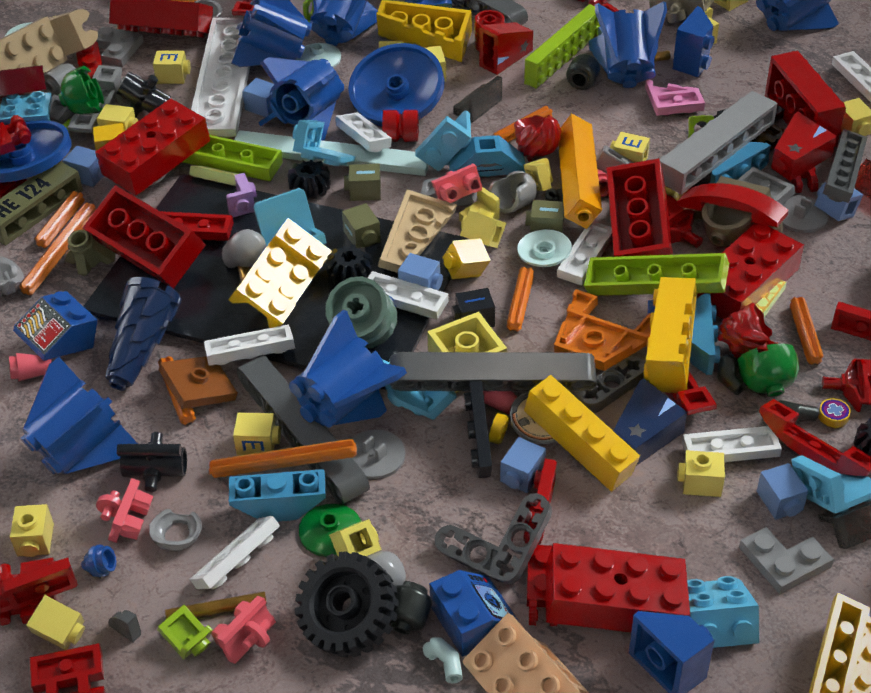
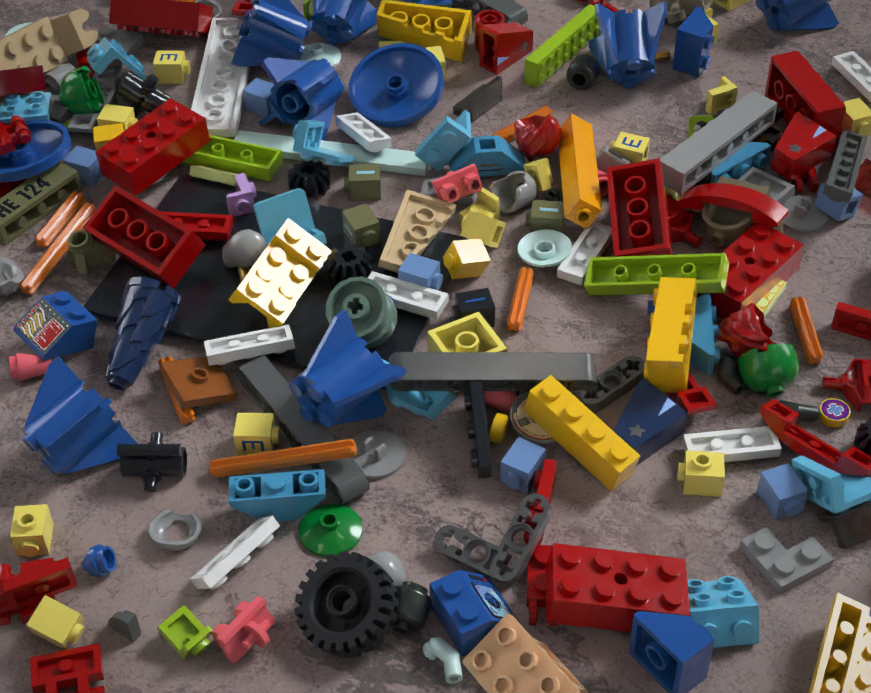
(103, 54): none -> medium azure bracket
(123, 523): coral hips -> none
(217, 606): pearl gold bar -> none
(357, 538): light yellow brick -> none
(401, 125): red wheel -> none
(601, 338): orange wing -> none
(674, 99): bright pink wing -> none
(721, 97): none -> light yellow bracket

